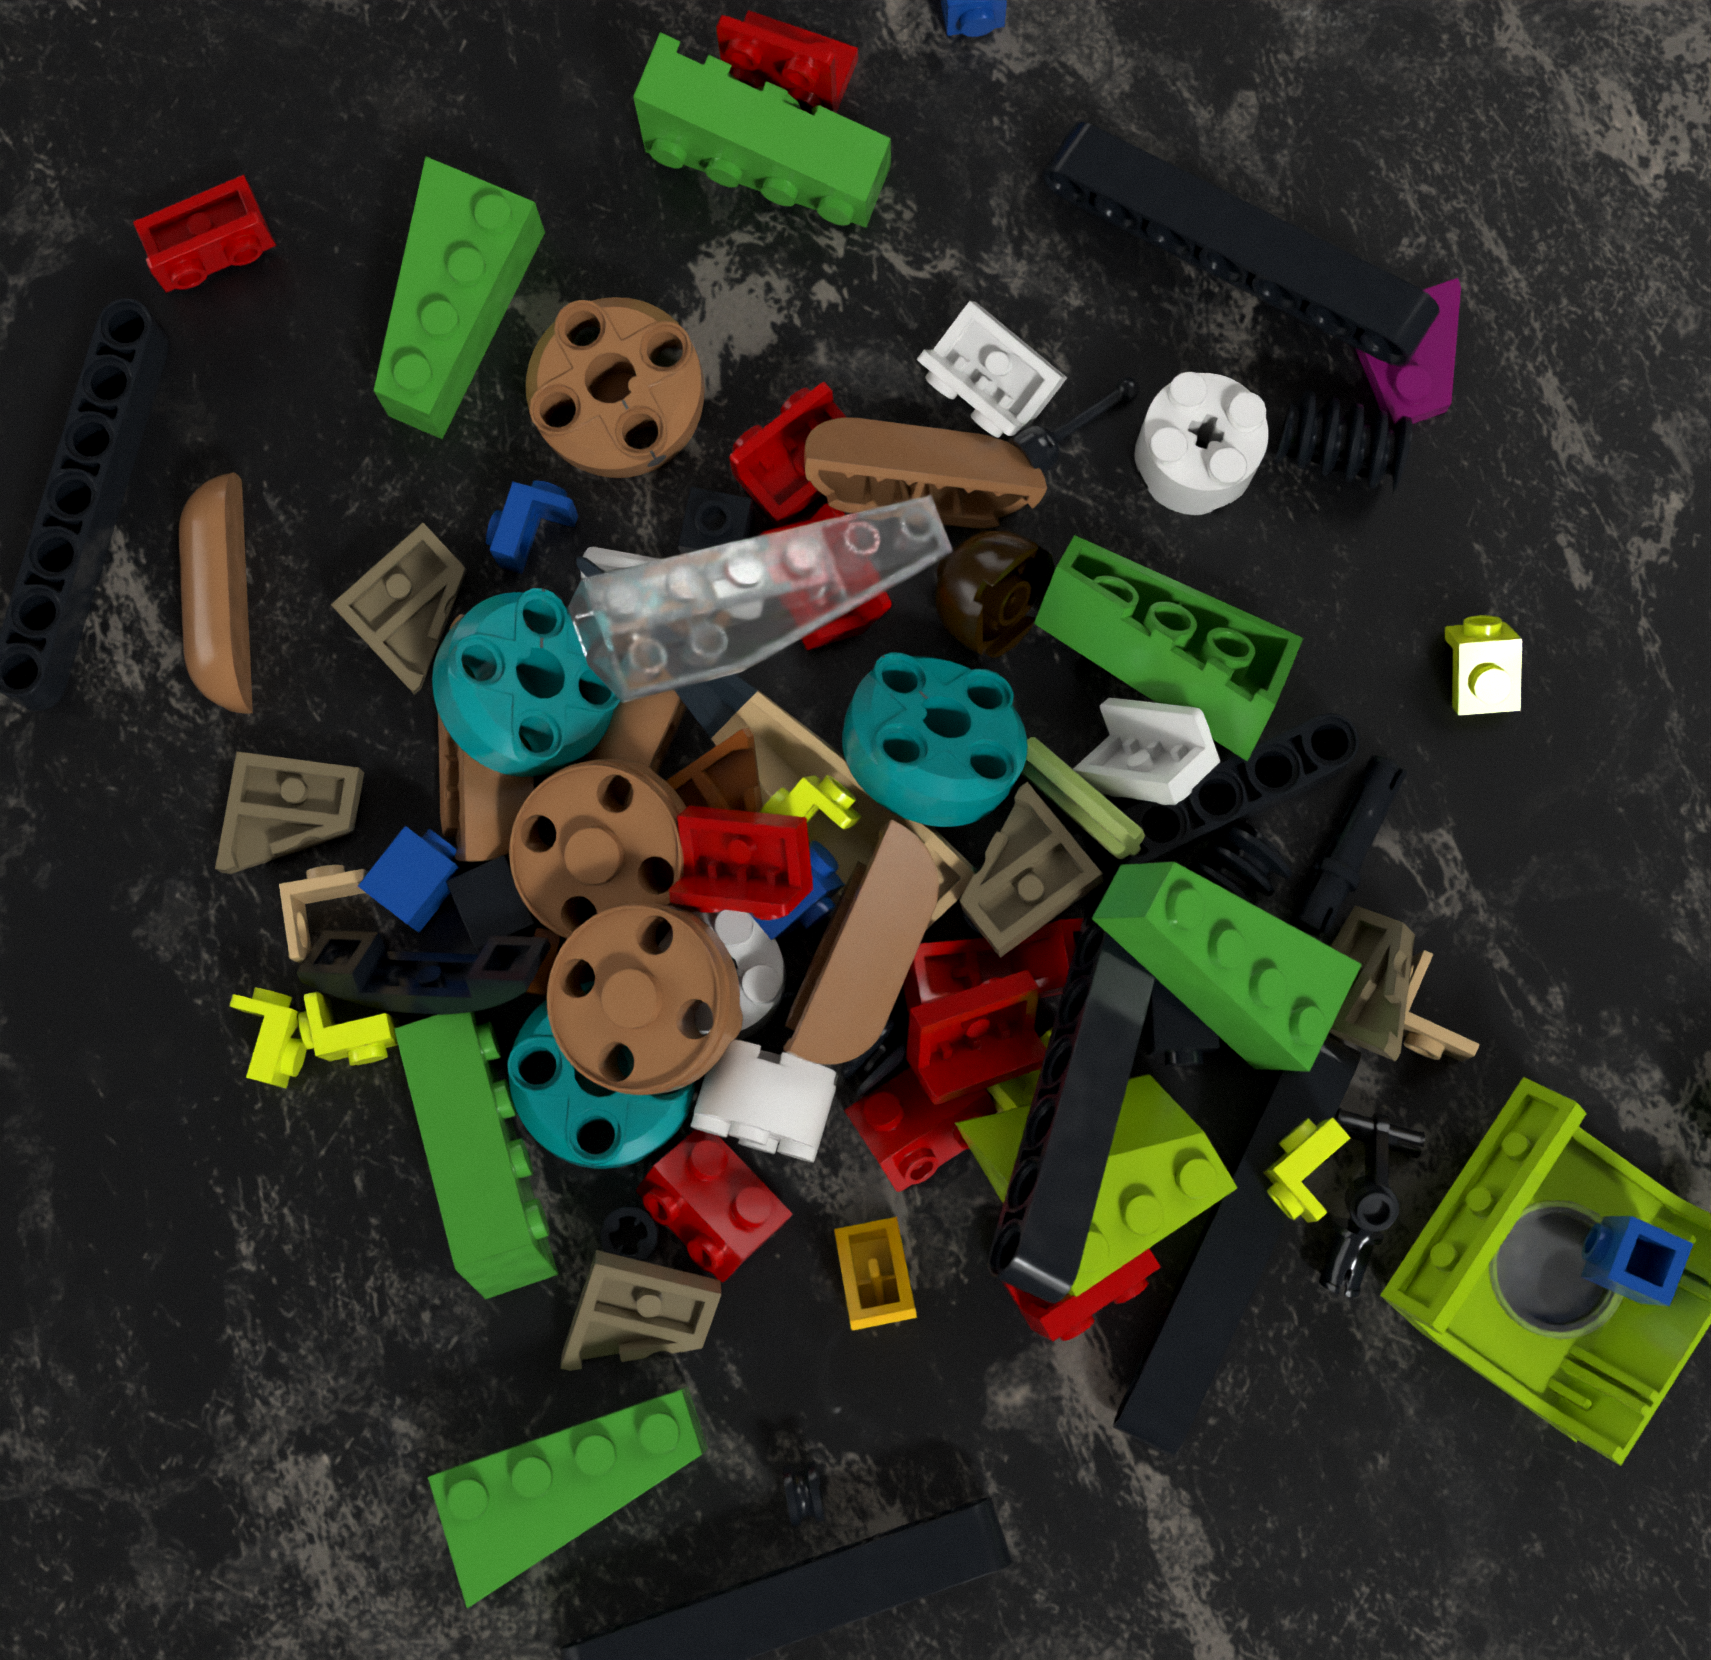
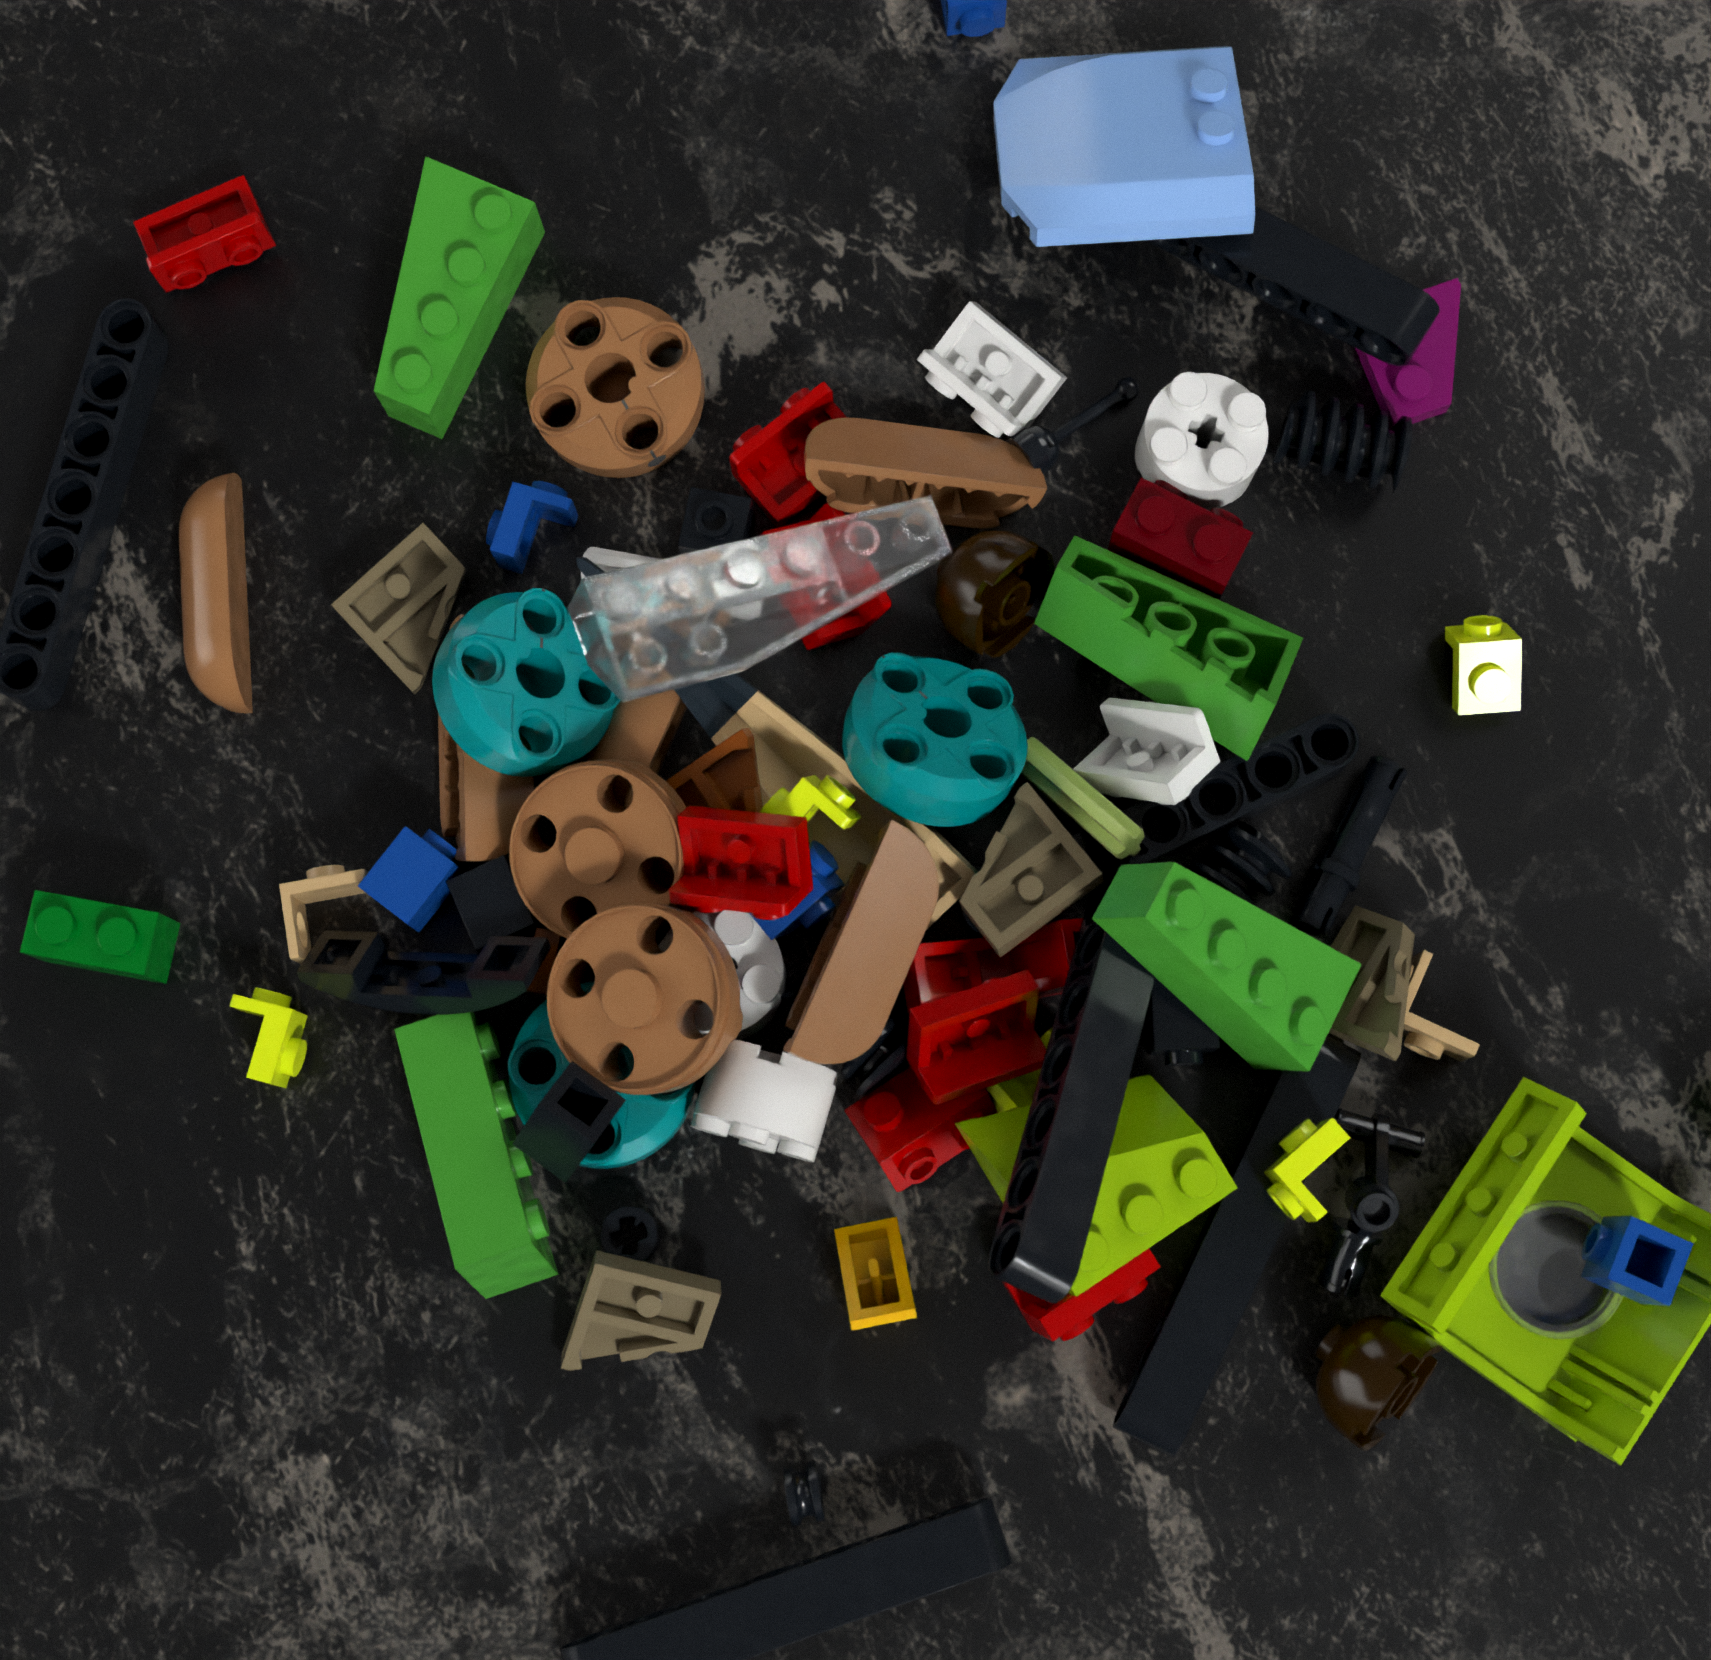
(100, 936): none -> green brick
(285, 808): dark tan wing -> none
(359, 1040): neon yellow bracket -> none
(545, 1492): bright green wedge -> none
(568, 1121): none -> black brick
(712, 1203): red bracket -> none
(758, 137): bright green wedge -> none
(800, 61): red bracket -> none
(1125, 147): none -> light blue wedge
(1180, 537): none -> dark red brick
(1372, 1374): none -> dark brown cylinder

